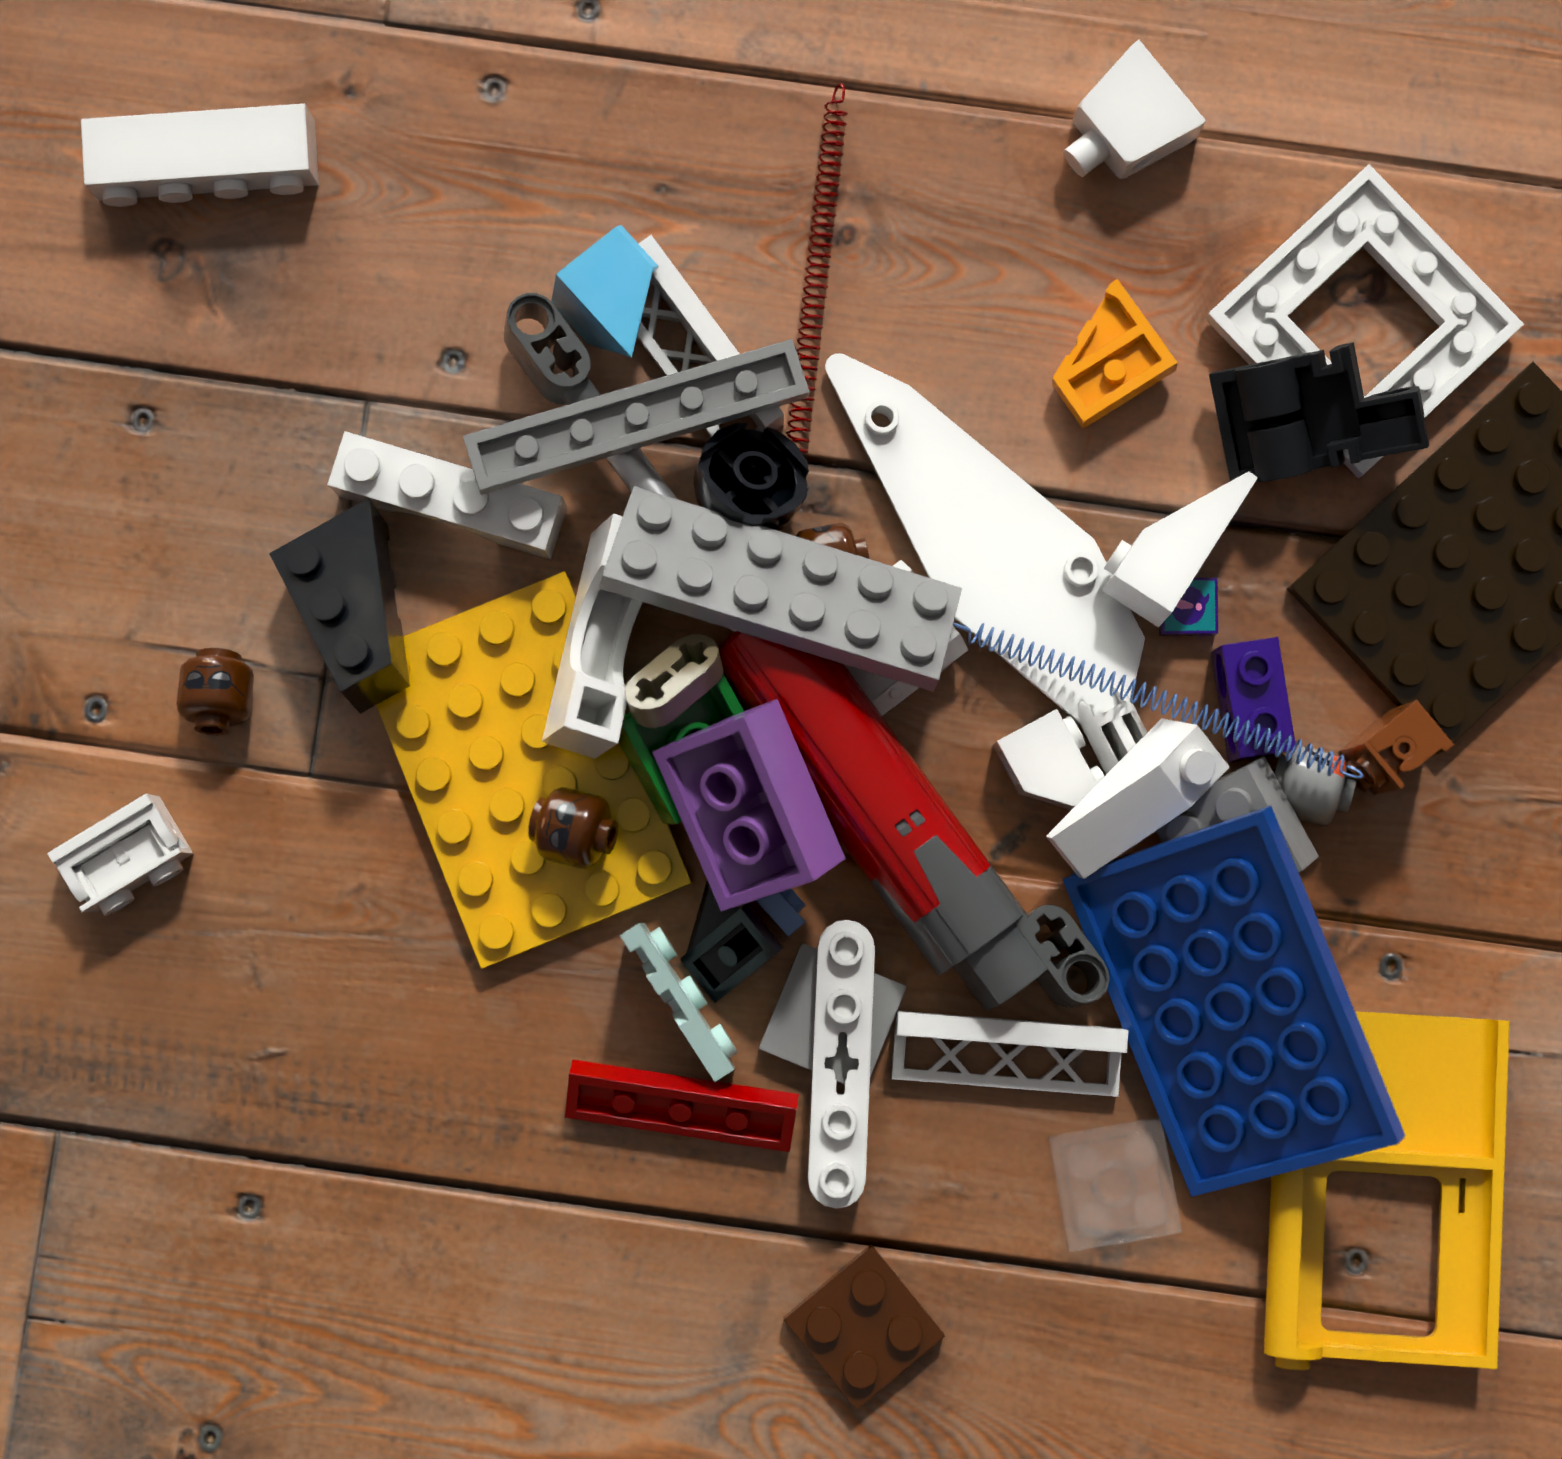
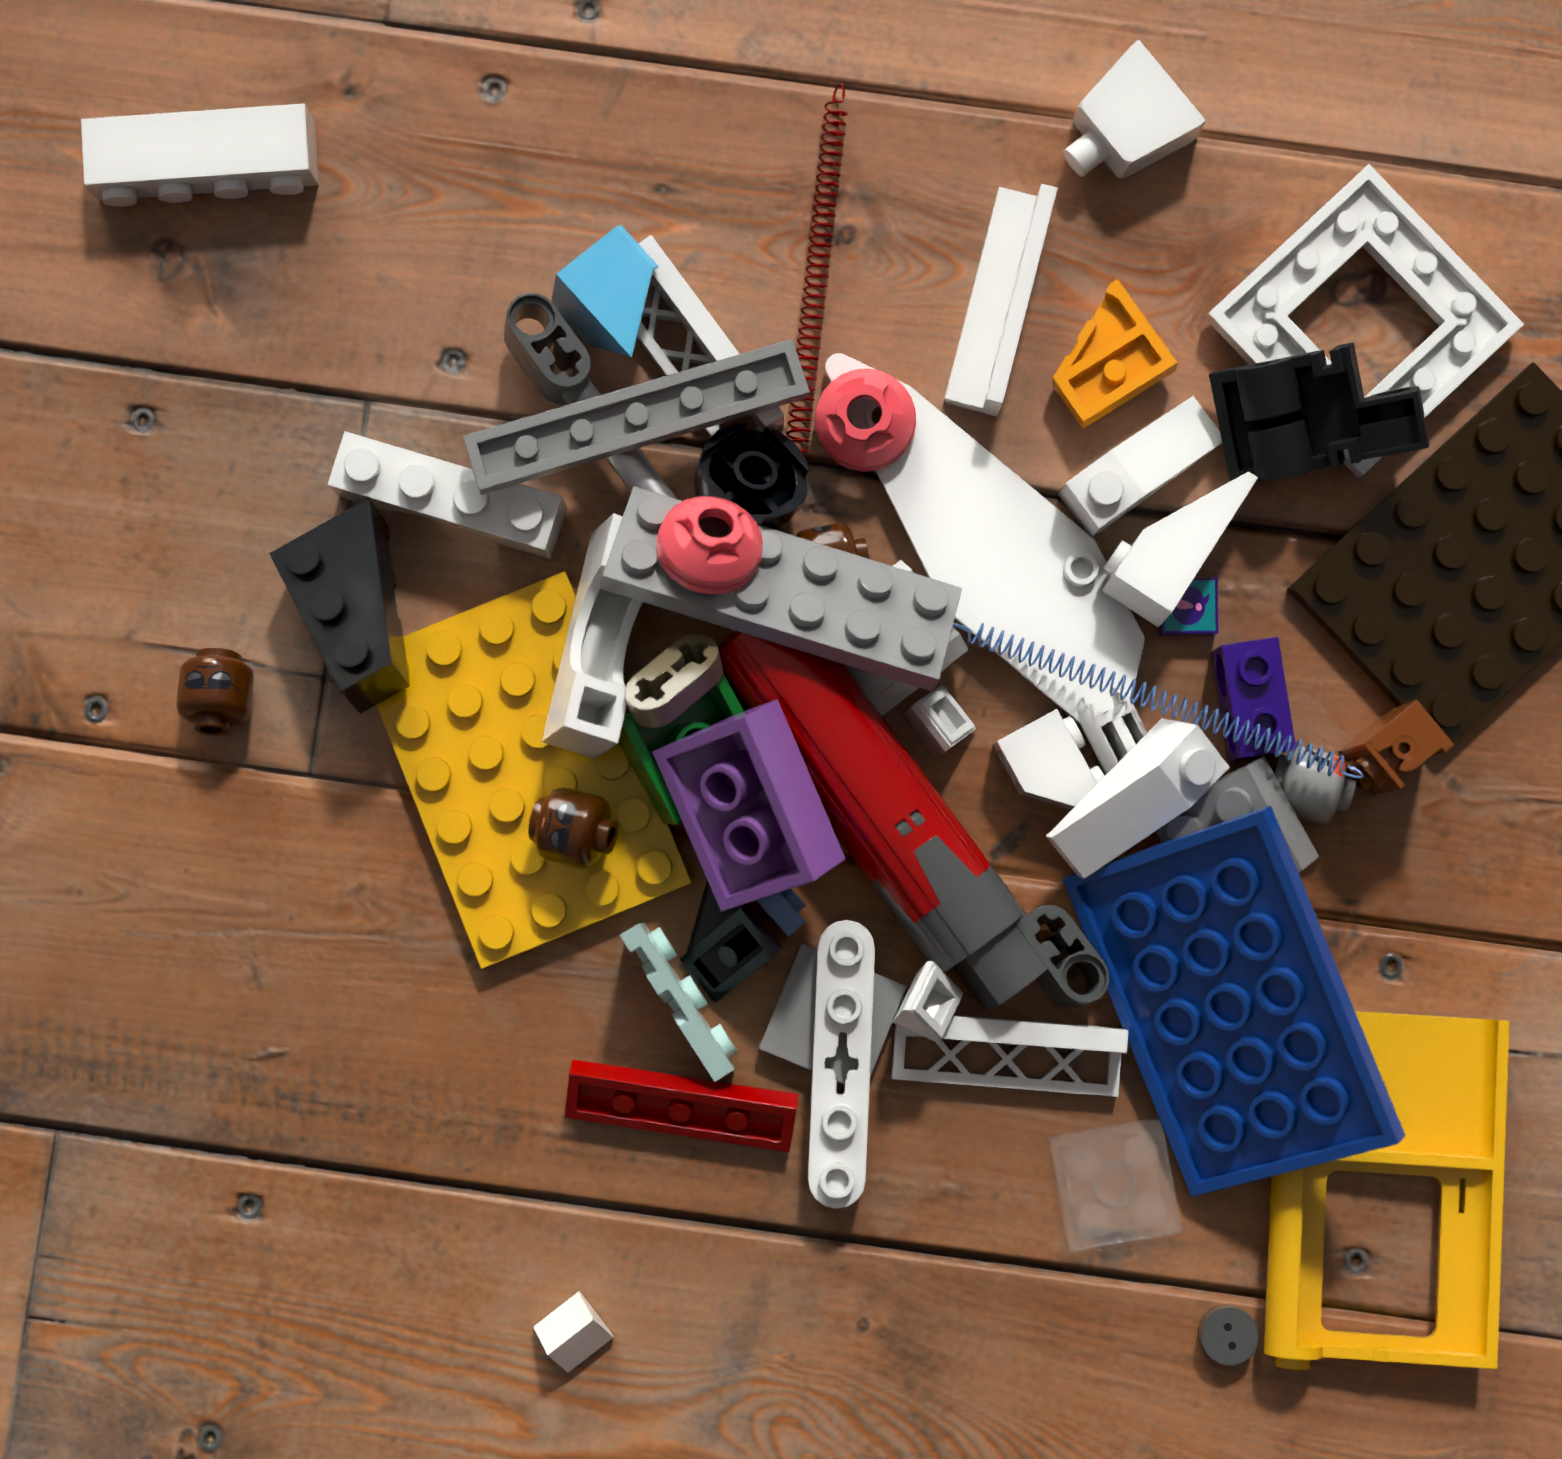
(121, 855): white hinge -> none
(572, 1332): none -> white slope
(707, 562): none -> coral piece
(864, 1326): reddish brown plate -> none
(872, 447): none -> coral piece
(929, 1003): none -> white slope
(939, 721): none -> white slope
(999, 299): none -> white fence
(1140, 466): none -> white slope
(1228, 1335): none -> dark grey tile

